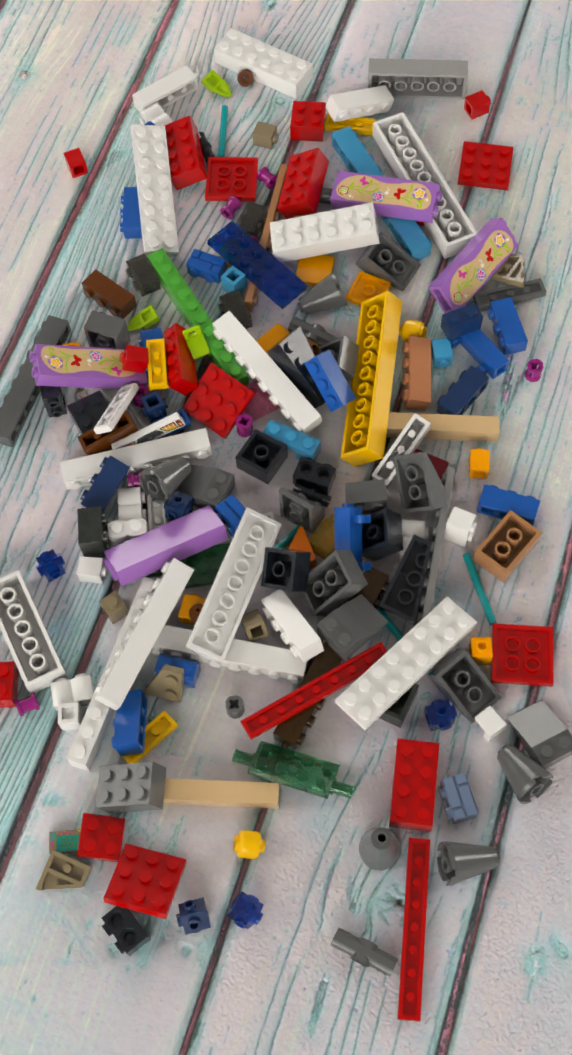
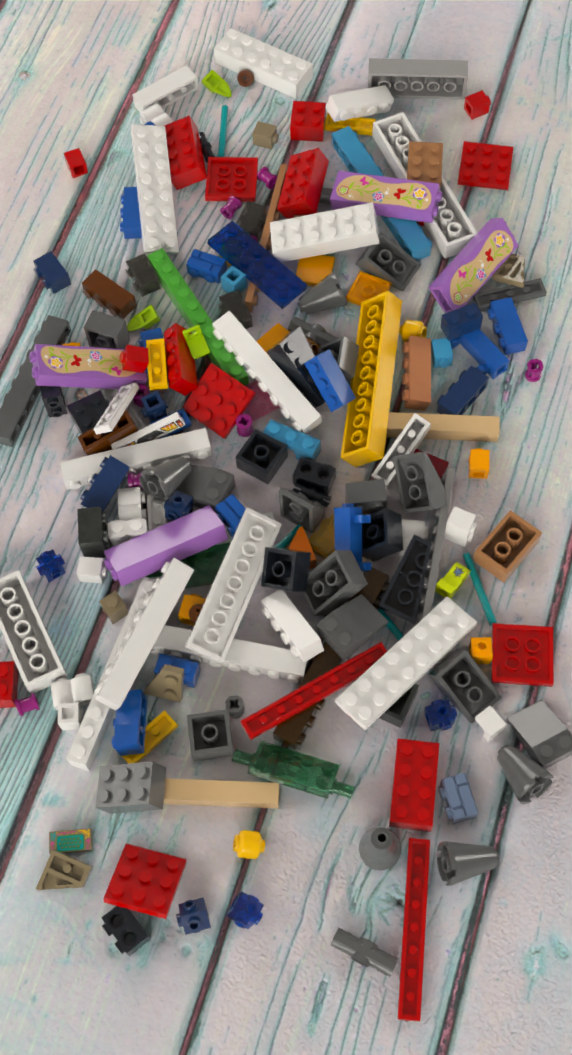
(51, 272): none -> dark blue brick
(101, 837): red plate -> none
(210, 735): none -> dark grey brick
(254, 626): dark tan brick -> none
(425, 162): none -> medium nougat plate
(452, 580): none -> neon yellow leg
(499, 502): blue brick -> none

